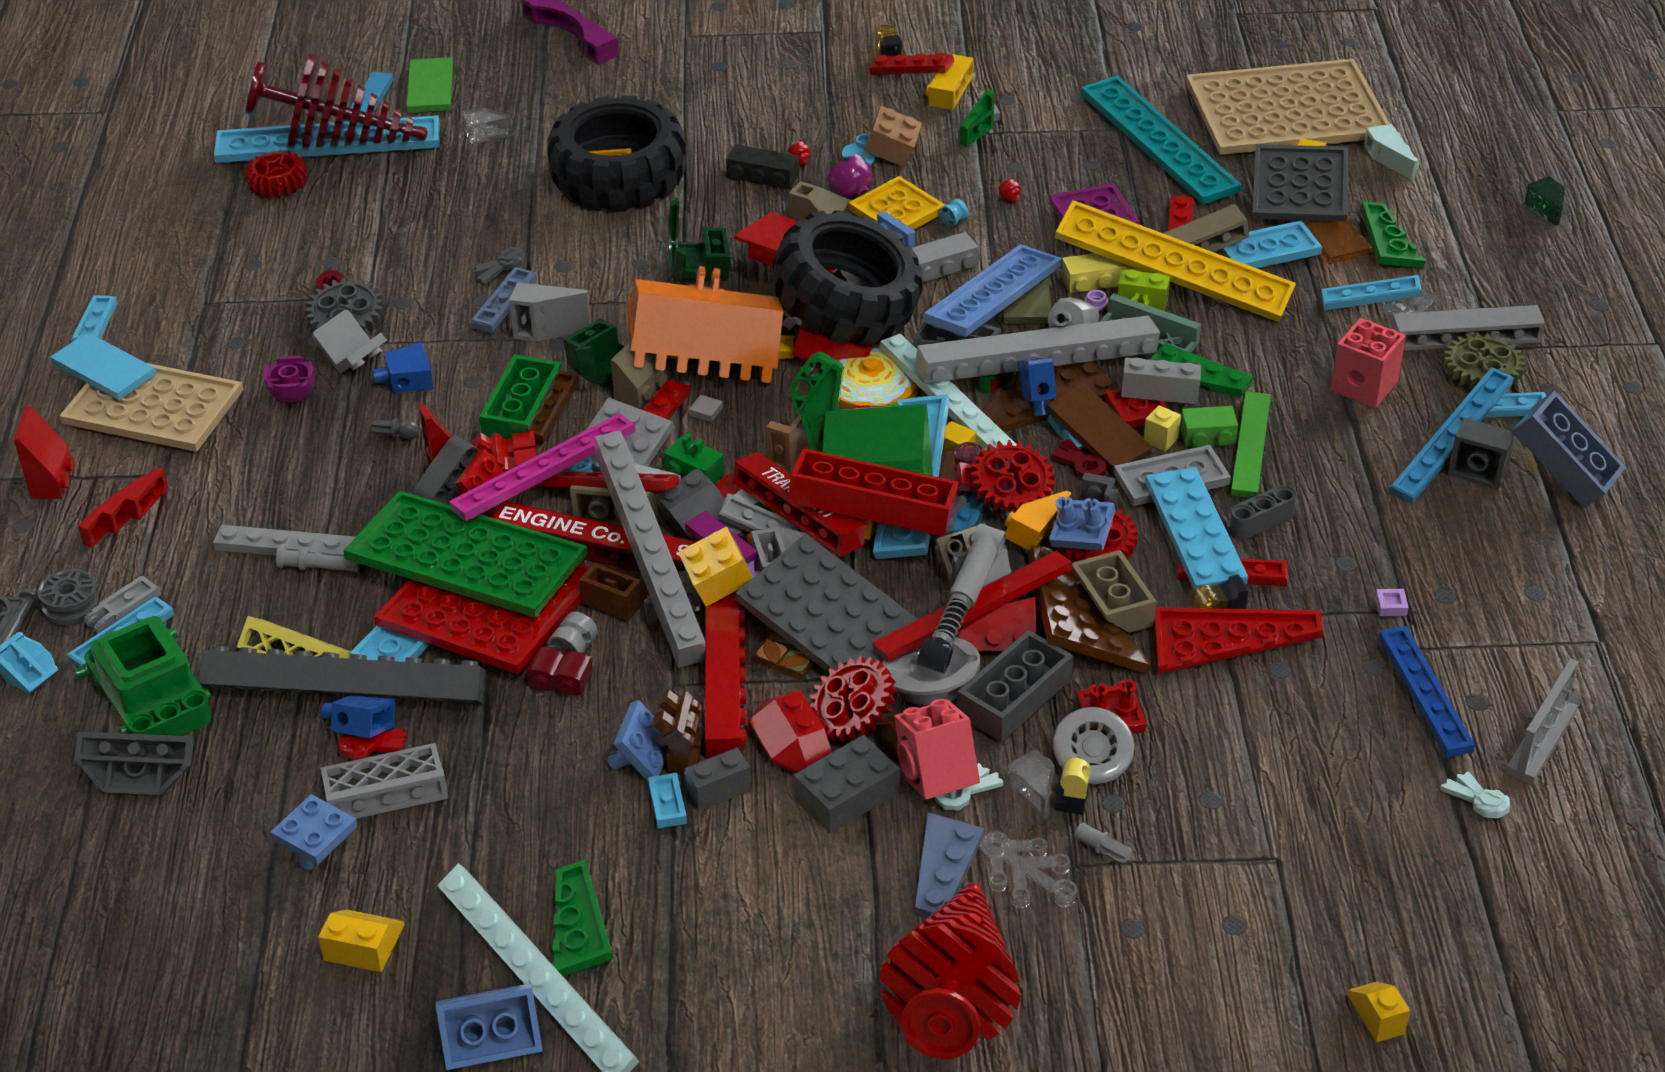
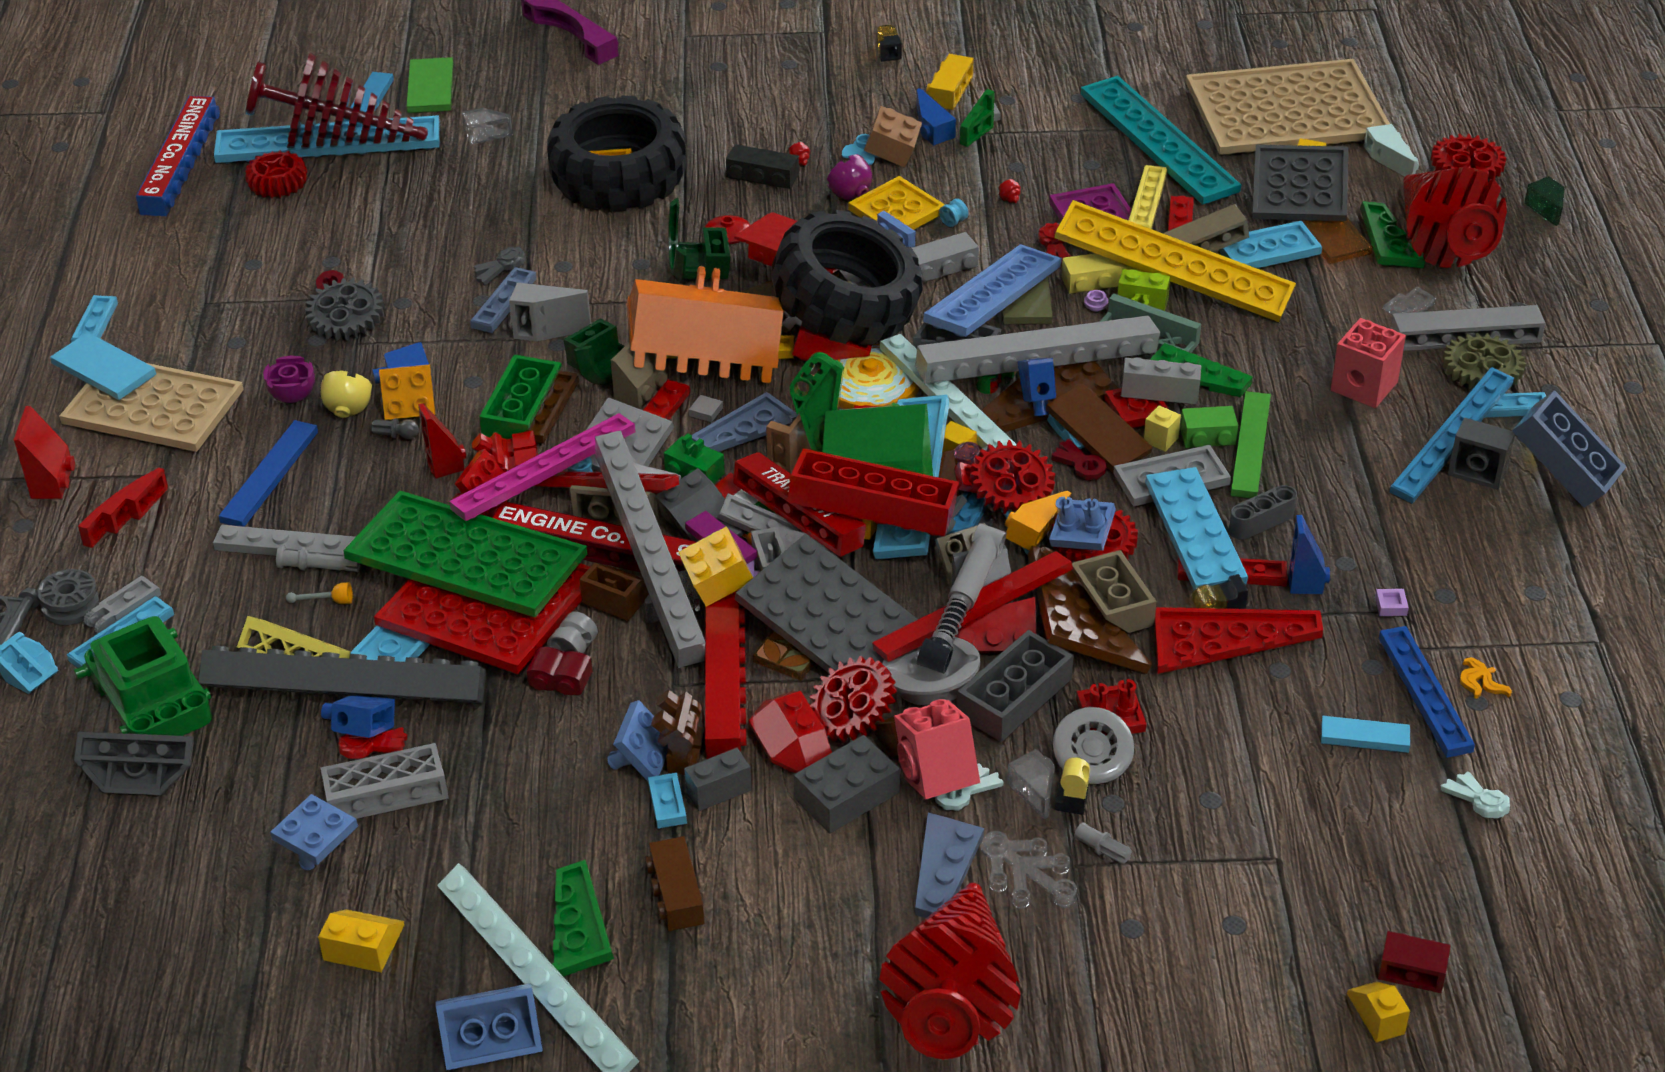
(177, 156): none -> brick
(268, 474): none -> blue tile
(341, 594): none -> hinge
(345, 394): none -> light yellow cylinder
(346, 342): light grey bracket -> none
(405, 389): none -> light orange plate
(446, 468): dark grey beam -> none
(675, 884): none -> reddish brown brick
(732, 223): none -> red dish
(745, 423): none -> sand blue wing
(809, 198): dark tan slope -> none
(911, 64): red plate -> none
(936, 122): none -> blue slope
(1054, 246): none -> red piece
(1072, 312): light grey piece -> none
(1099, 488): dark grey bracket -> none
(1148, 196): none -> light yellow tile
(1306, 566): none -> blue slope
(1365, 734): none -> medium azure tile
(1371, 292): medium azure tile -> none
(1414, 962): none -> dark red brick
(1453, 215): none -> red plant
(1469, 153): none -> red gear
(1479, 671): none -> light orange piece
(1545, 729): light grey fence -> none

